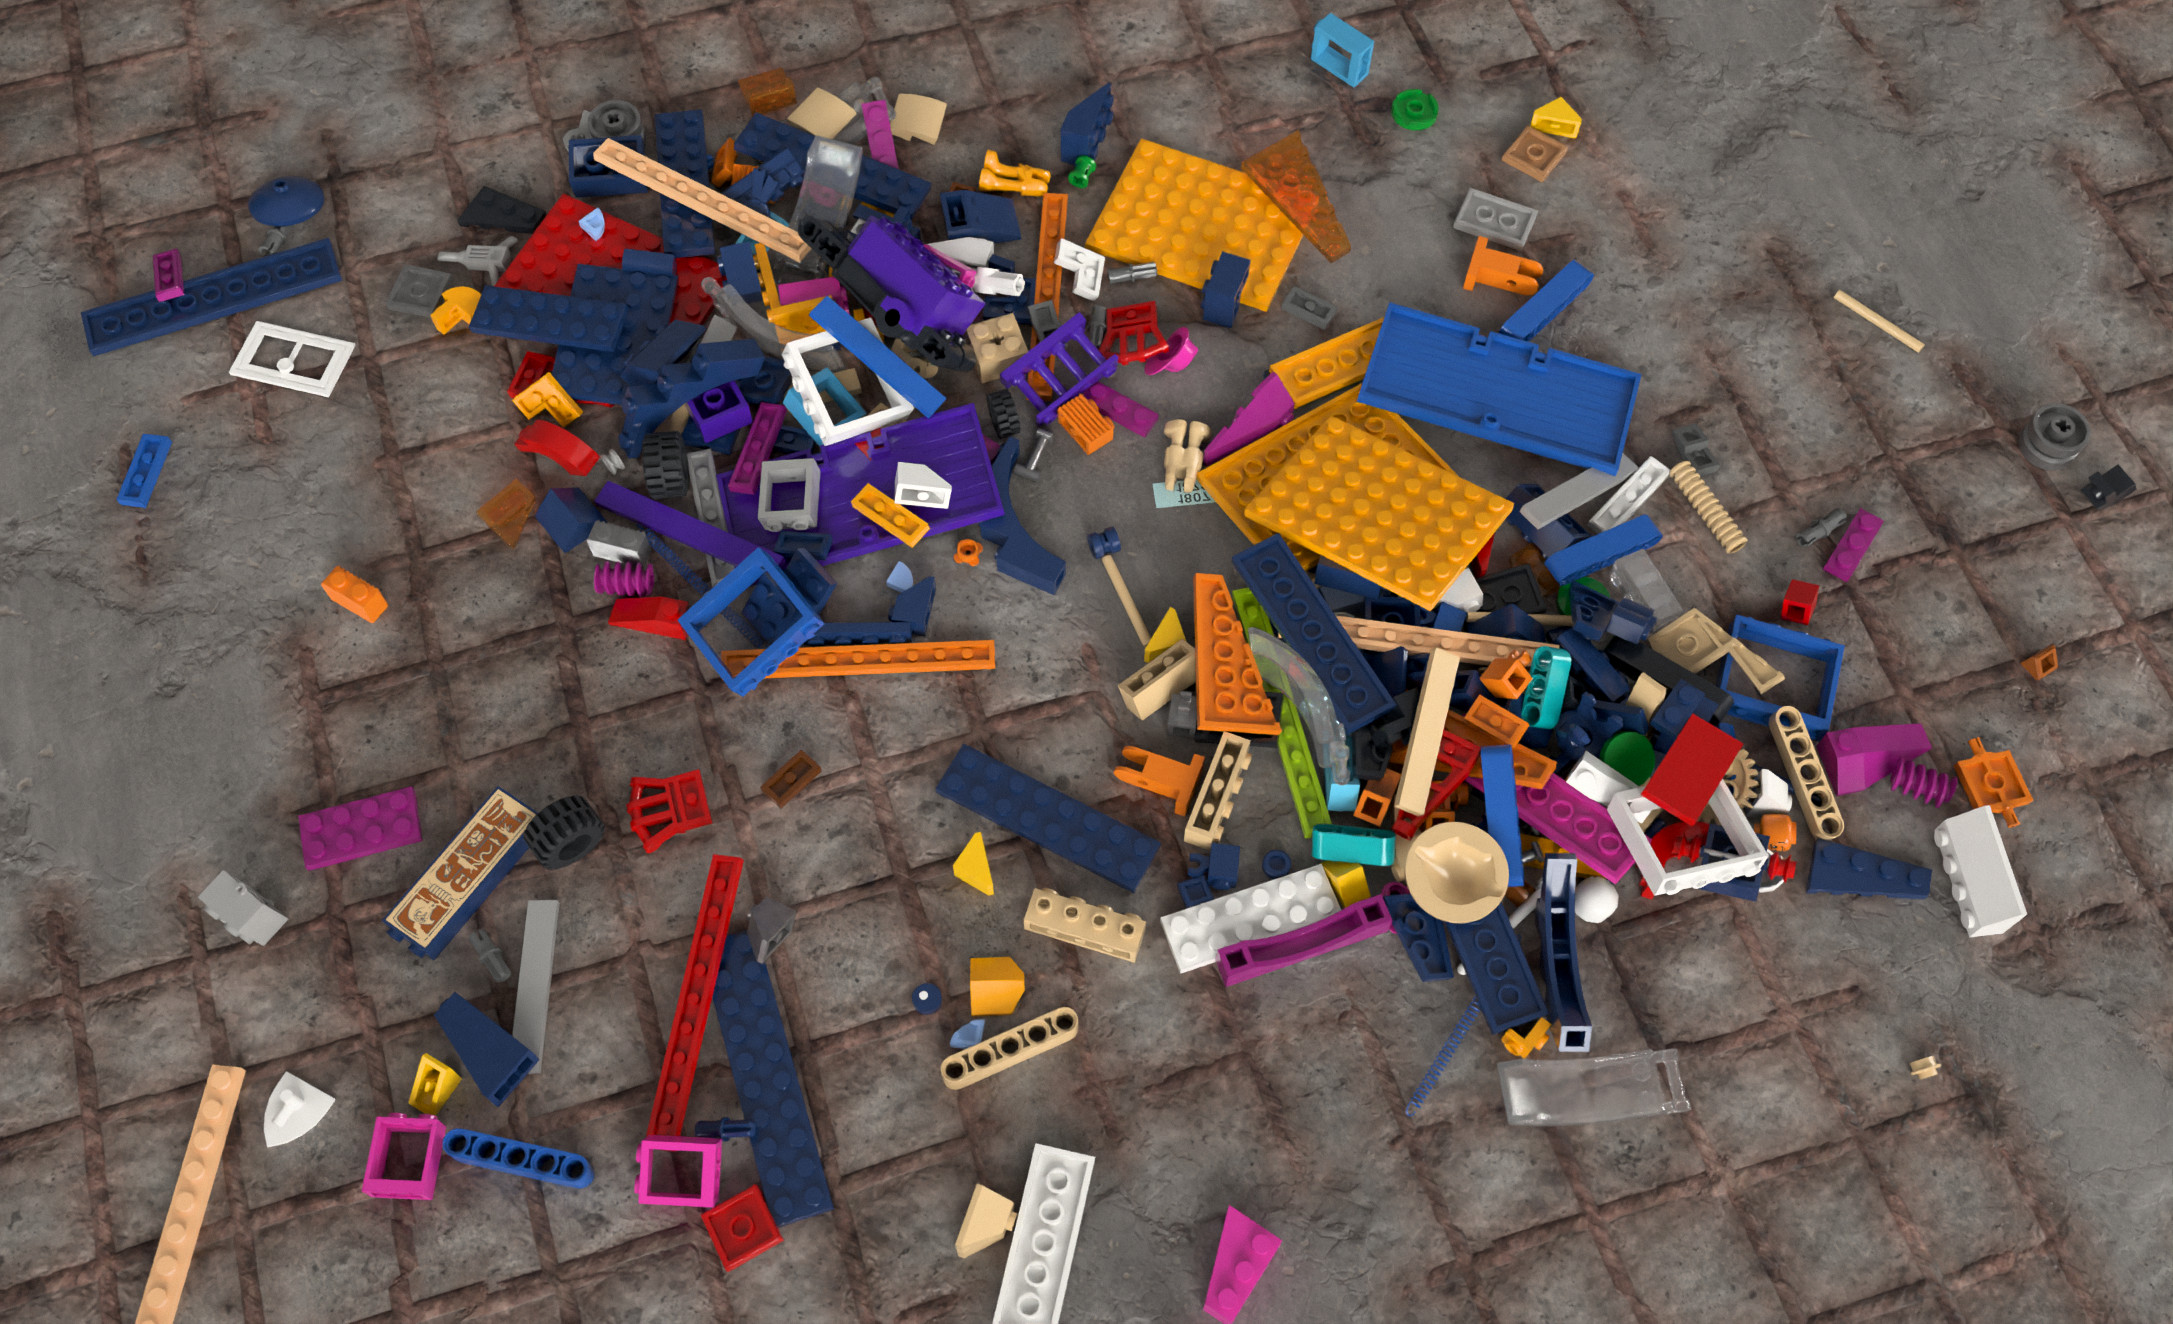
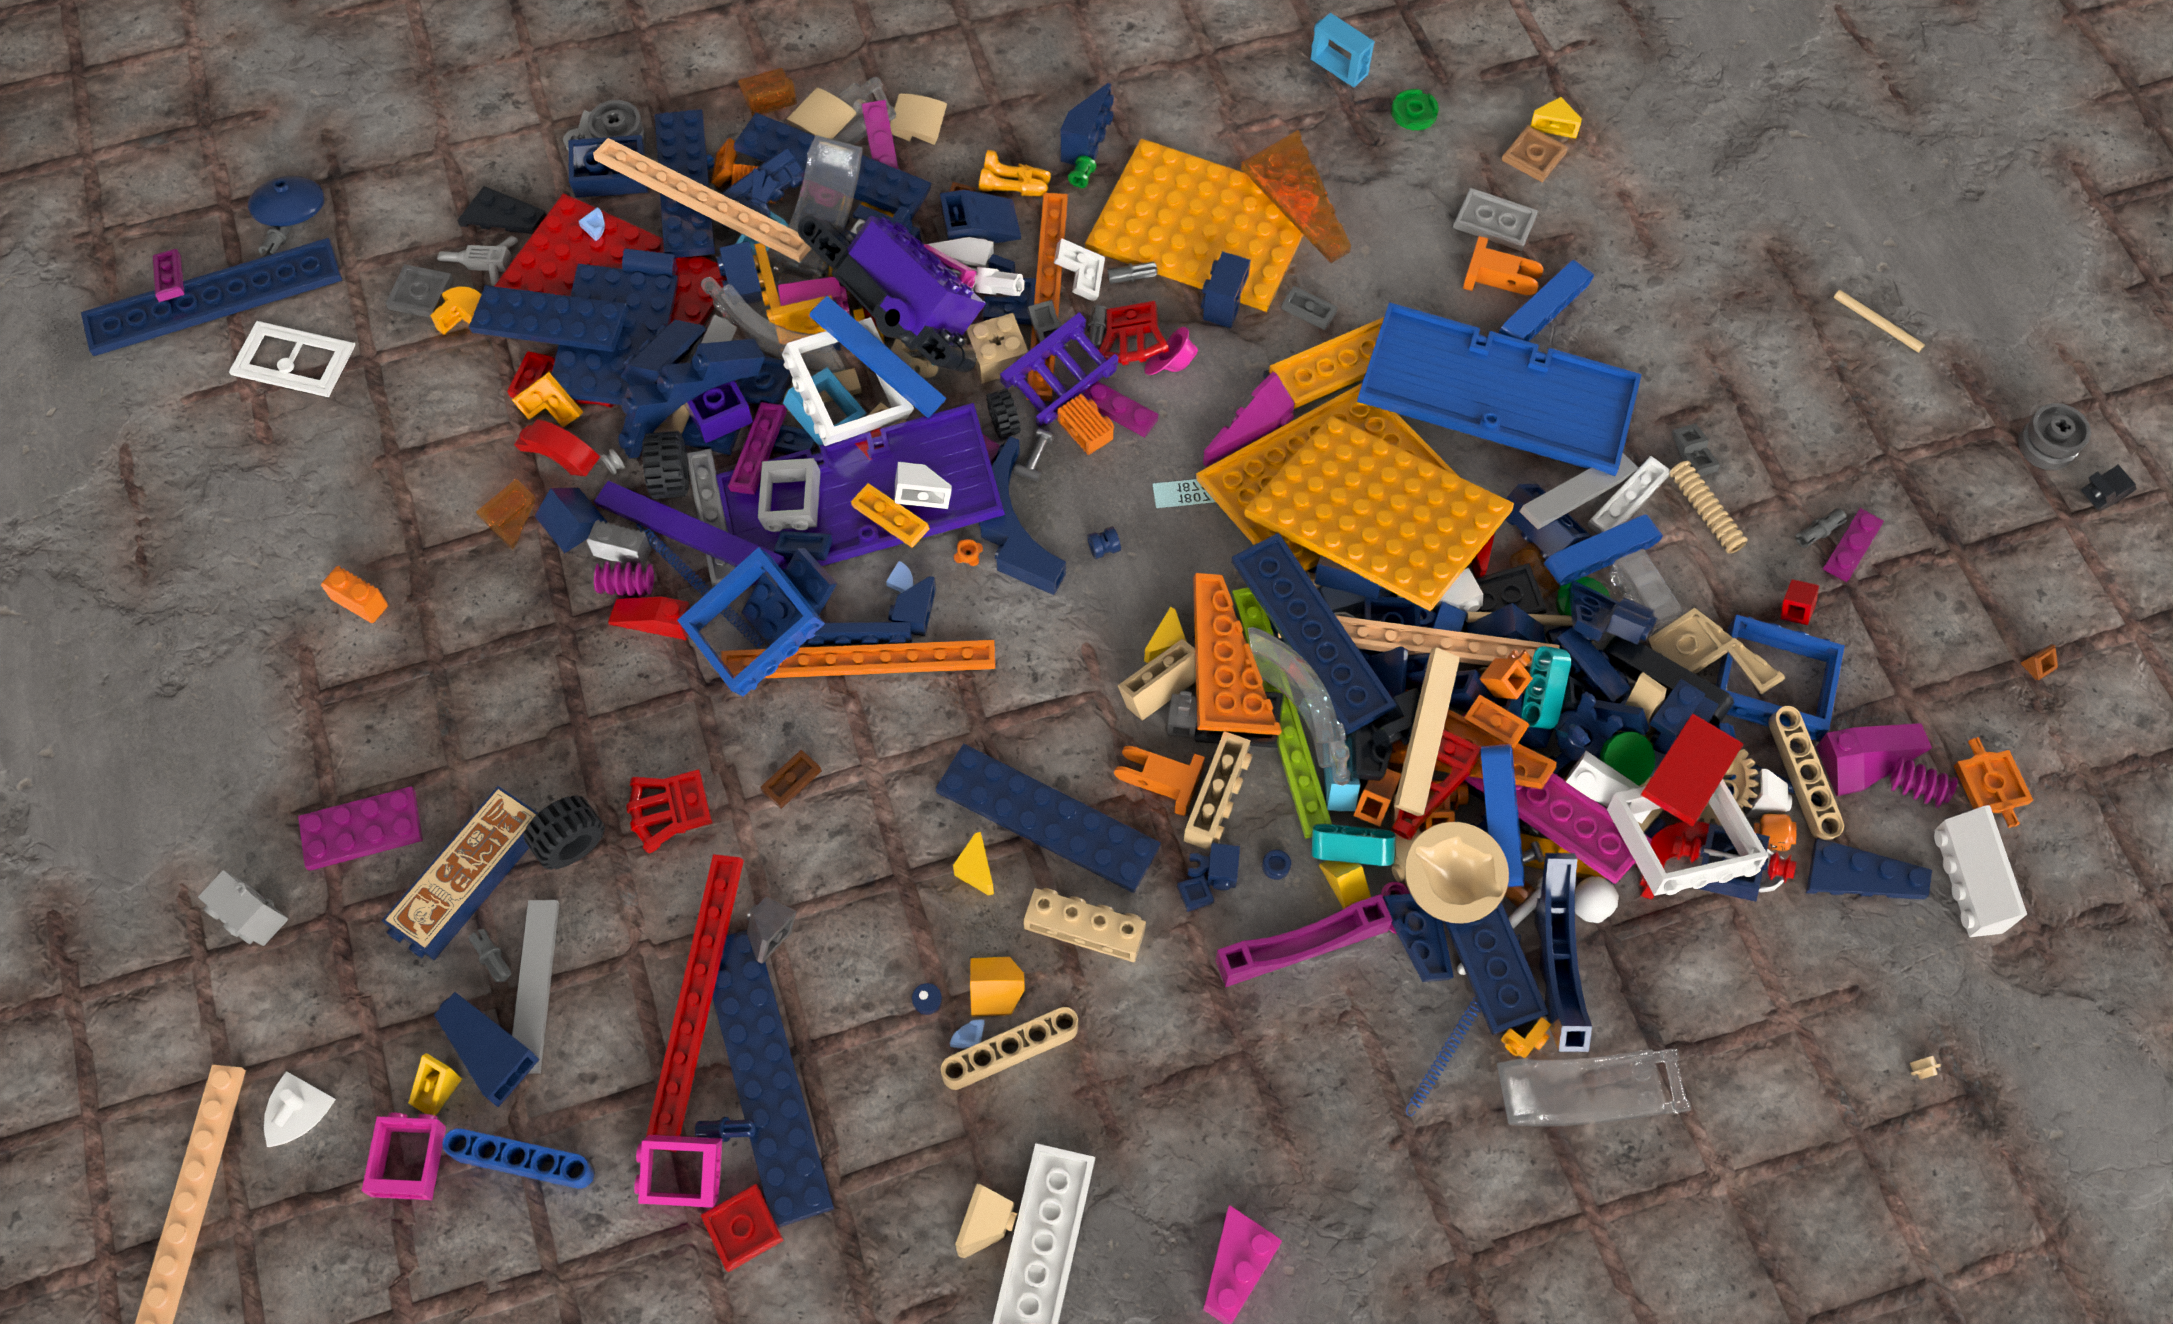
(144, 470): blue plate -> none
(1126, 600): tan bar -> none
(1183, 462): tan piece -> none
(1249, 915): white plate -> none

